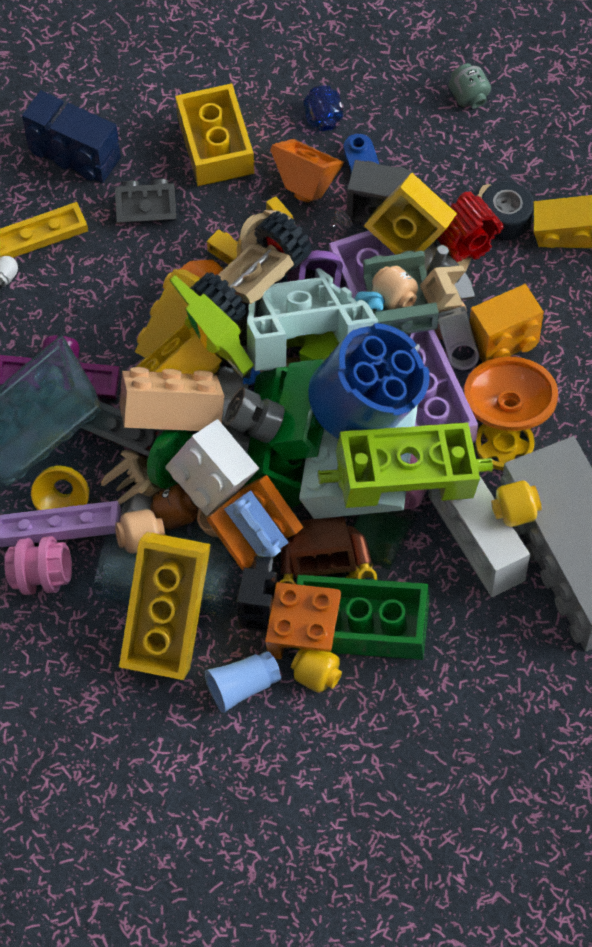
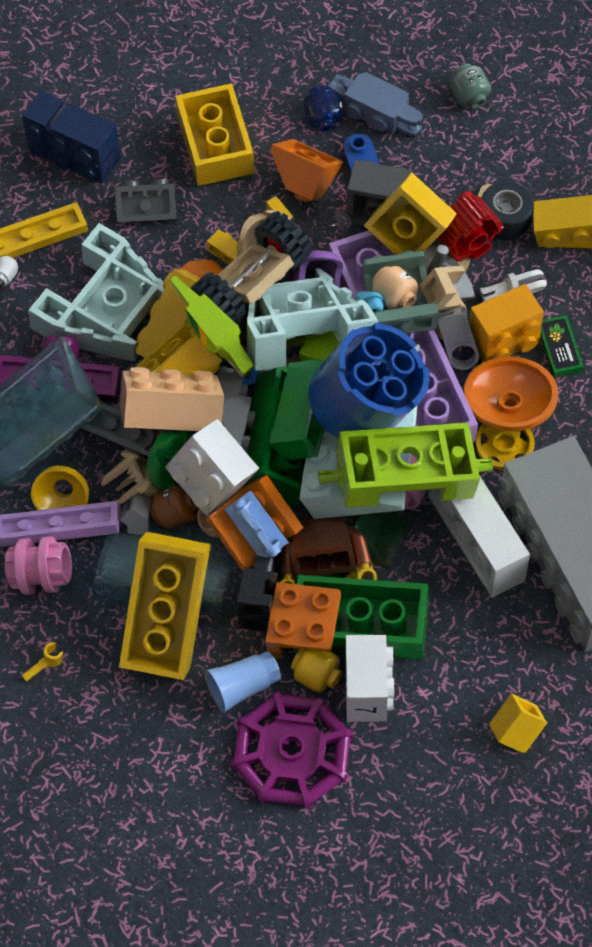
(47, 660): none -> yellow hand
(109, 303): none -> light aqua wedge
(134, 526): light nougat head -> none
(251, 414): dark grey wheel -> none
(295, 767): none -> magenta plate
(368, 678): none -> white brick
(378, 104): none -> sand blue hinge
(515, 281): none -> white arm
(516, 503): yellow head -> none
(518, 723): none -> yellow panel
(560, 347): none -> tile

